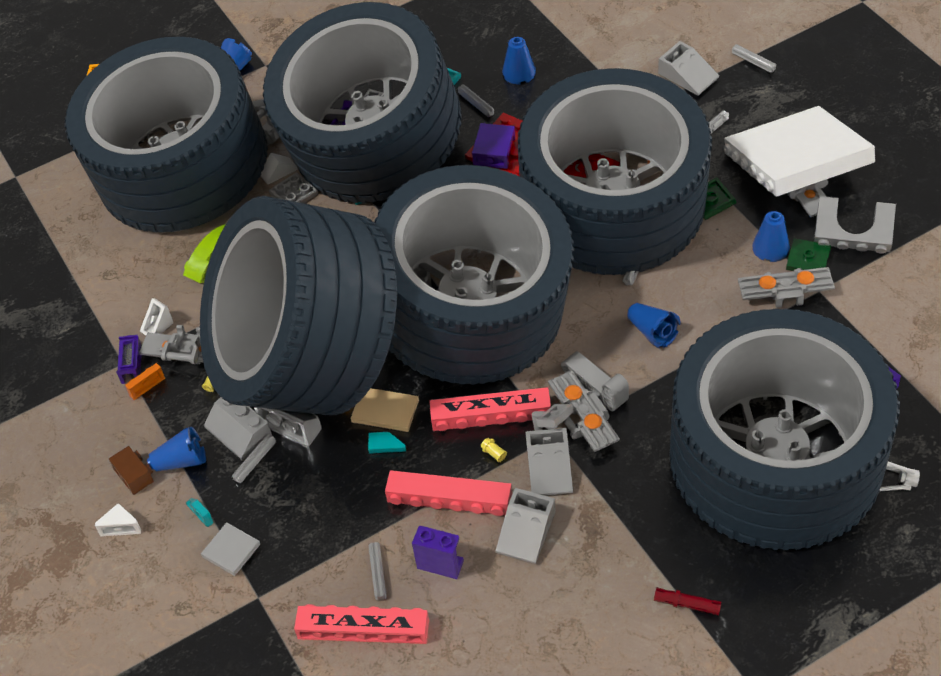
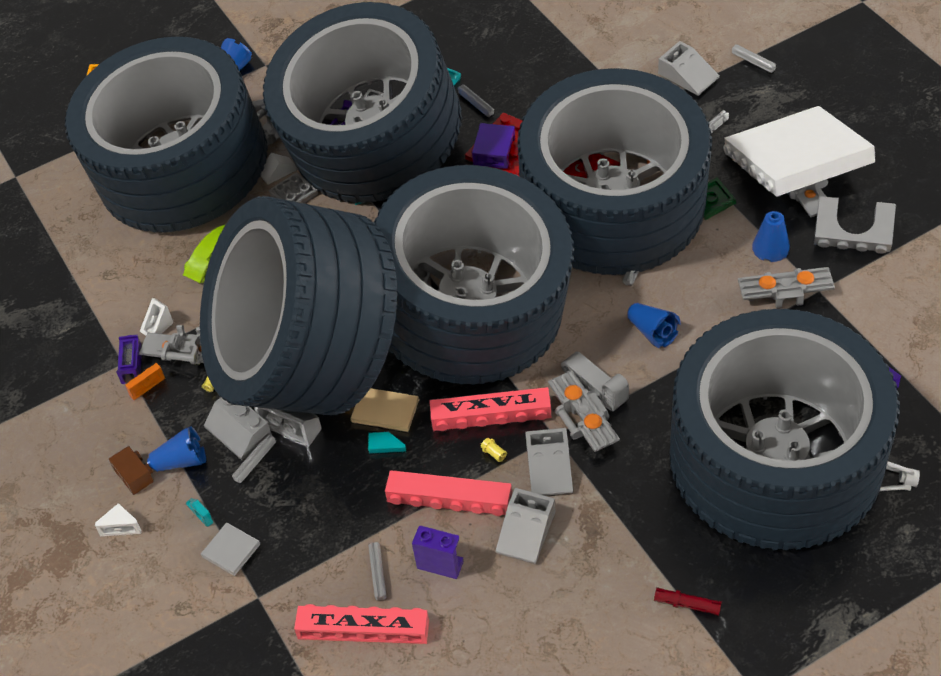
(518, 62): blue cone -> none
(551, 417): light grey plate -> none
(807, 255): dark green plate -> none

